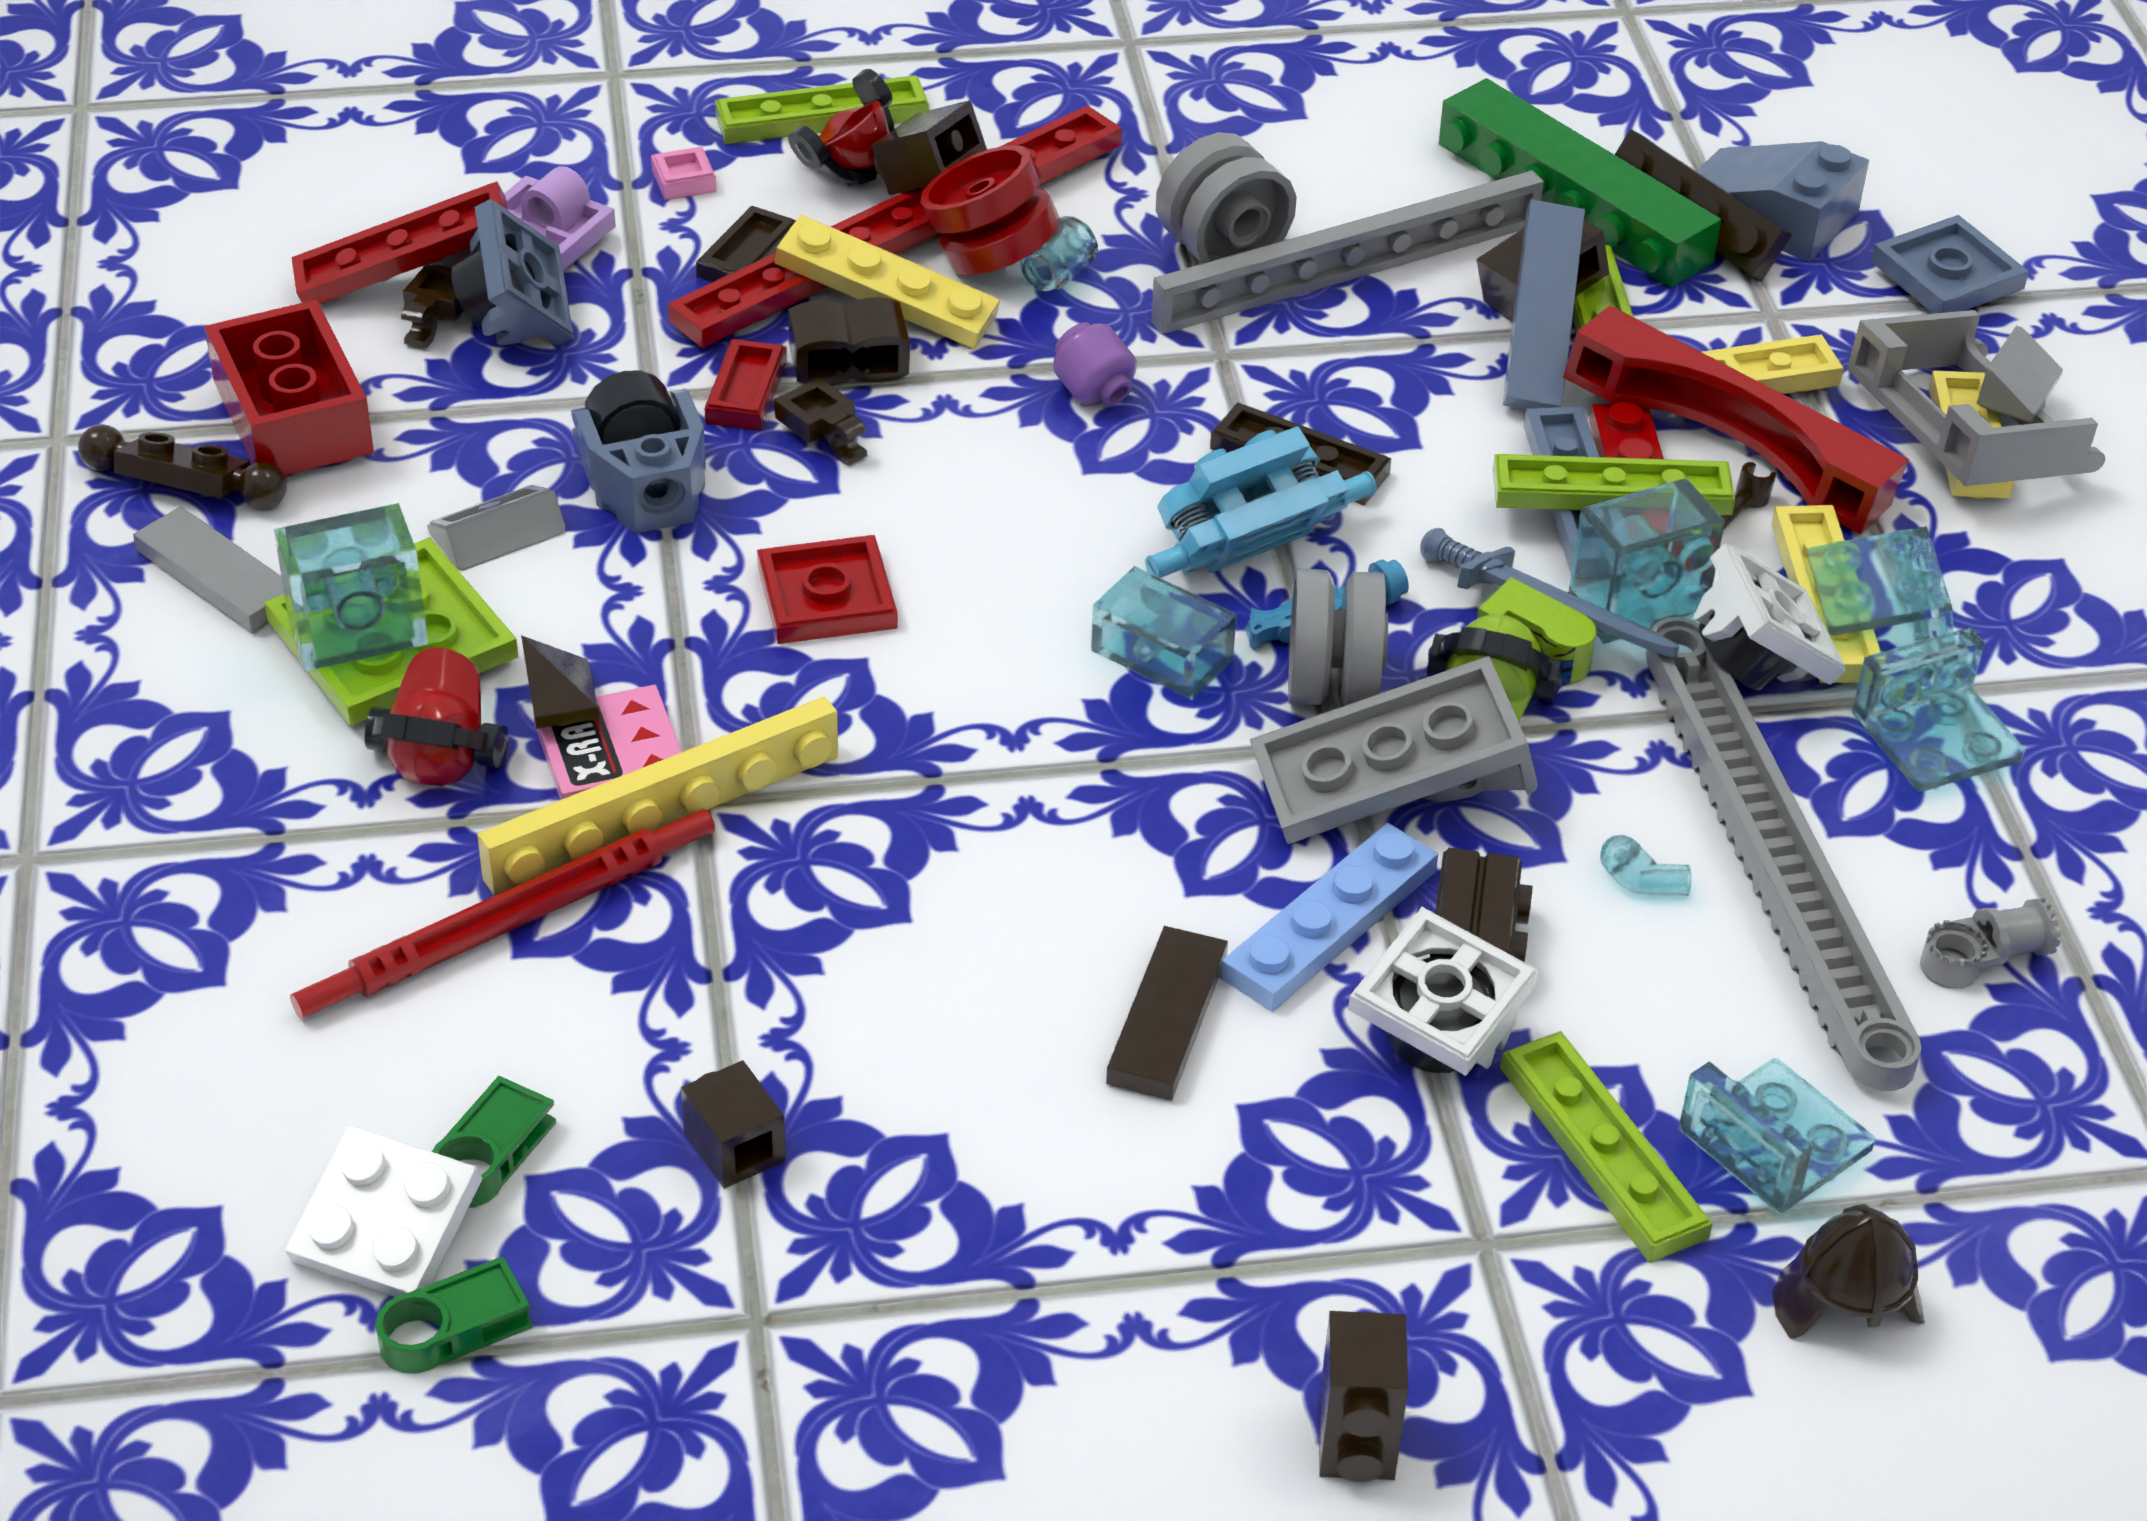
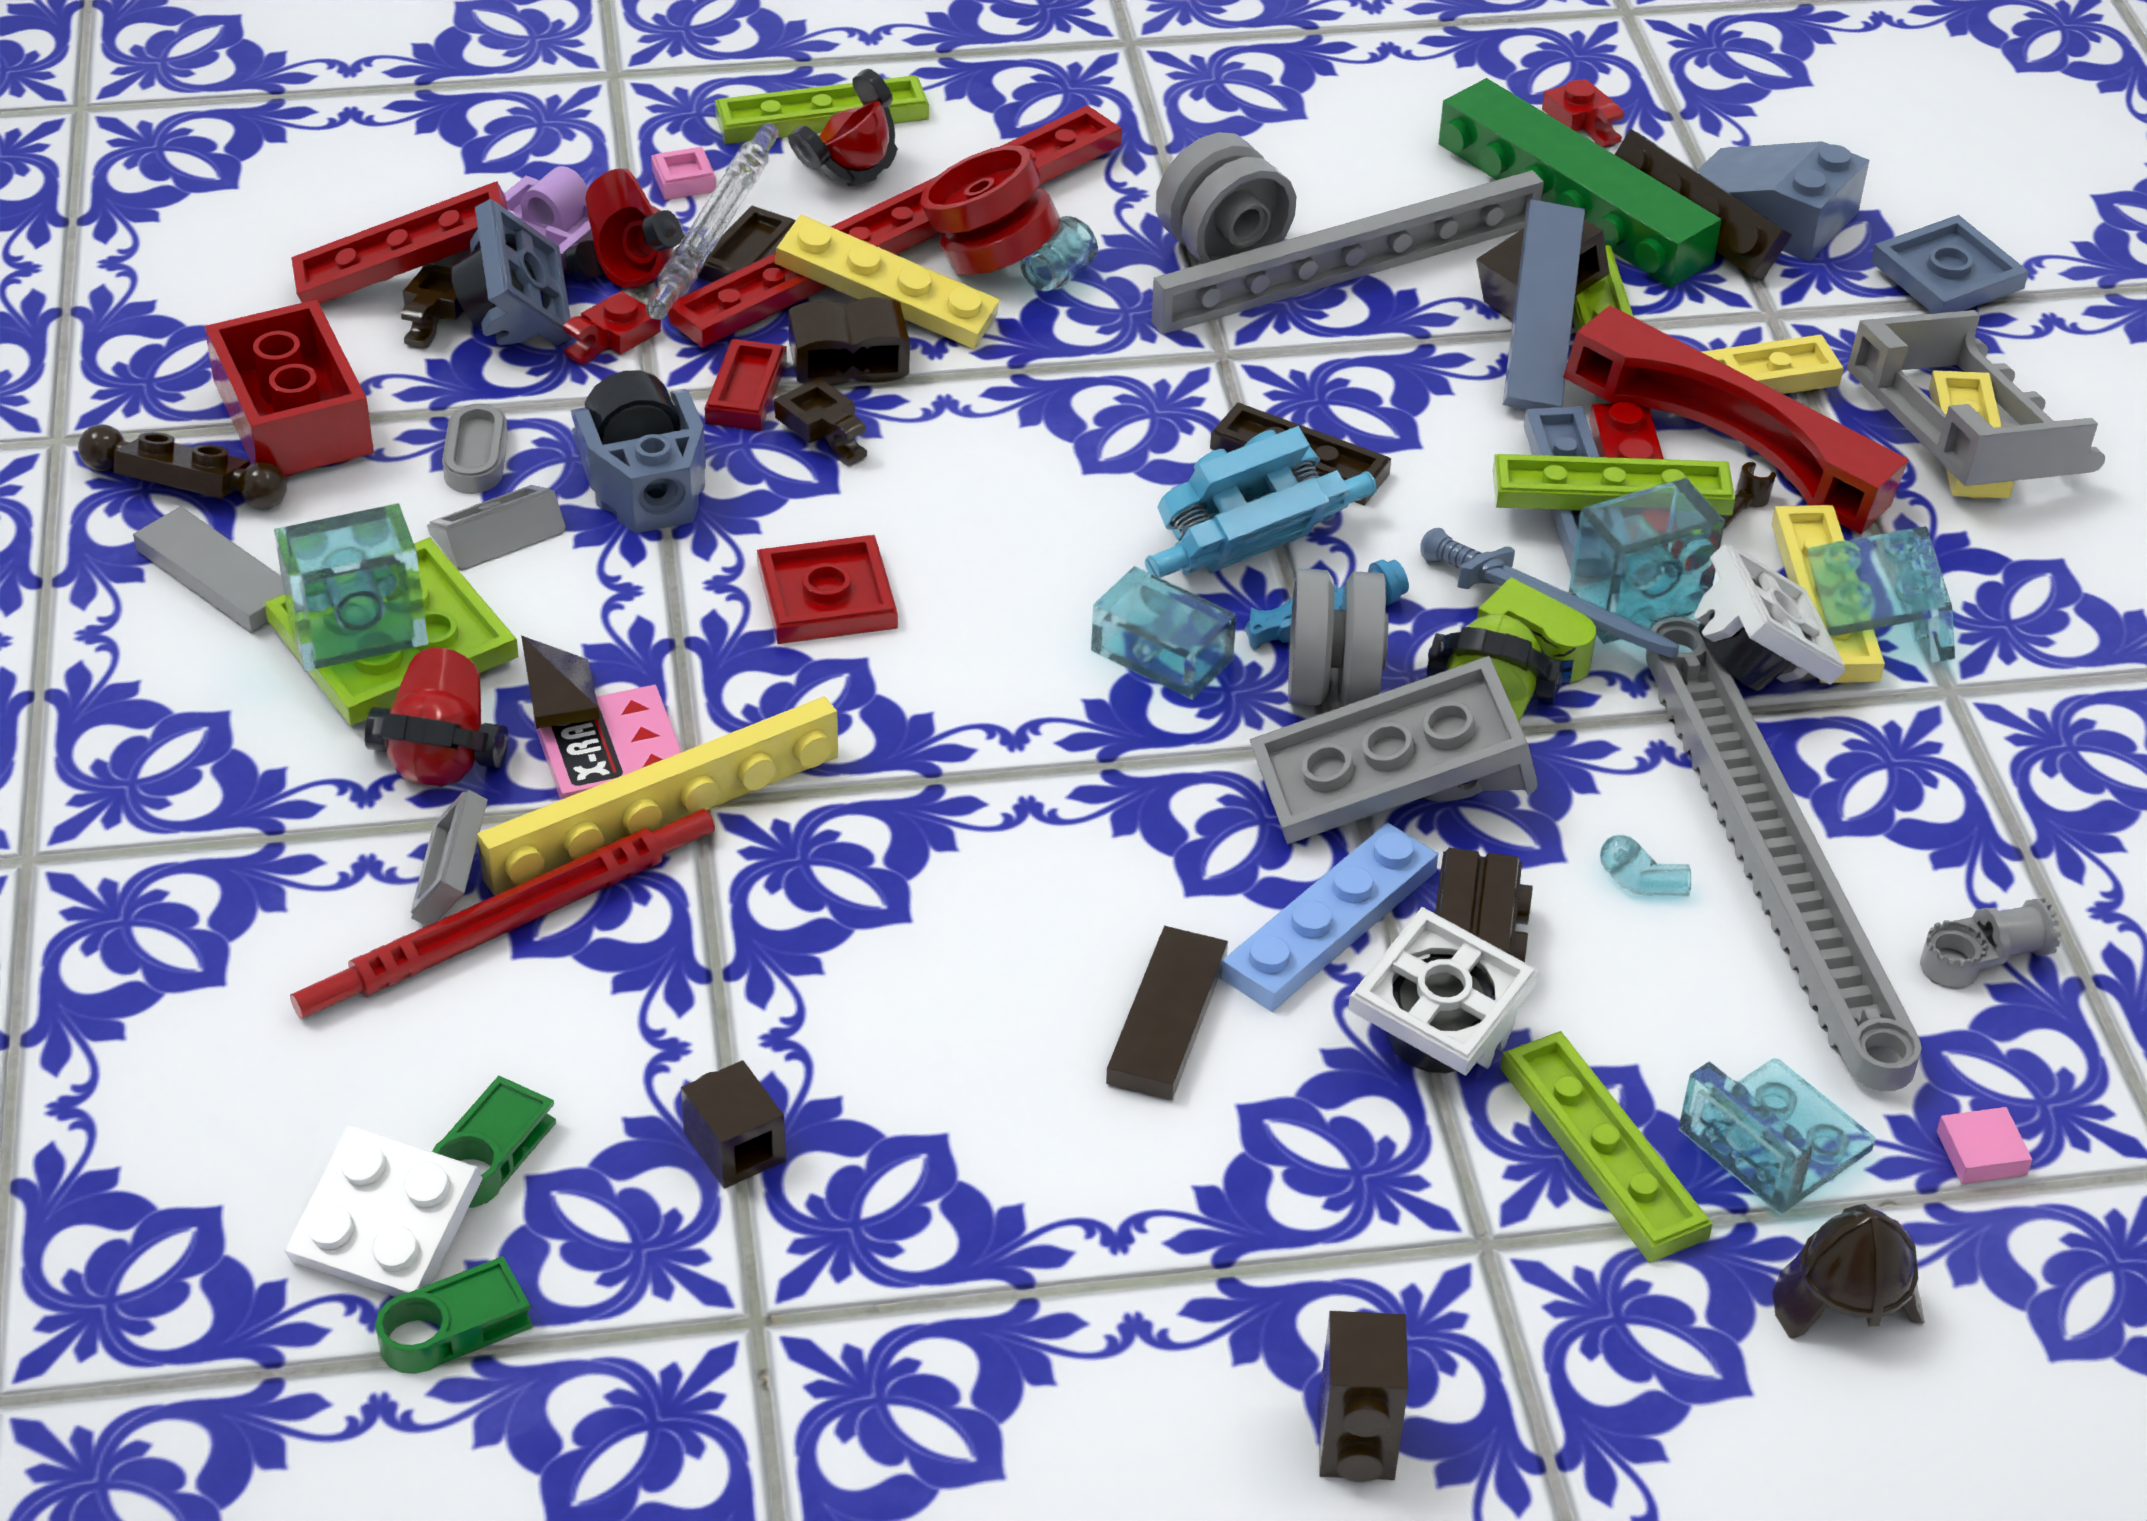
(448, 858): none -> light grey tile
(475, 448): none -> light grey tile
(614, 324): none -> red plate
(628, 234): none -> red cap
(711, 222): none -> clear axle
(927, 146): dark brown brick -> none
(1094, 364): medium lavender head -> none
(1584, 107): none -> red plate
(1928, 715): clear light blue bracket -> none
(1984, 1145): none -> bright pink tile
(2019, 377): light grey slope -> none

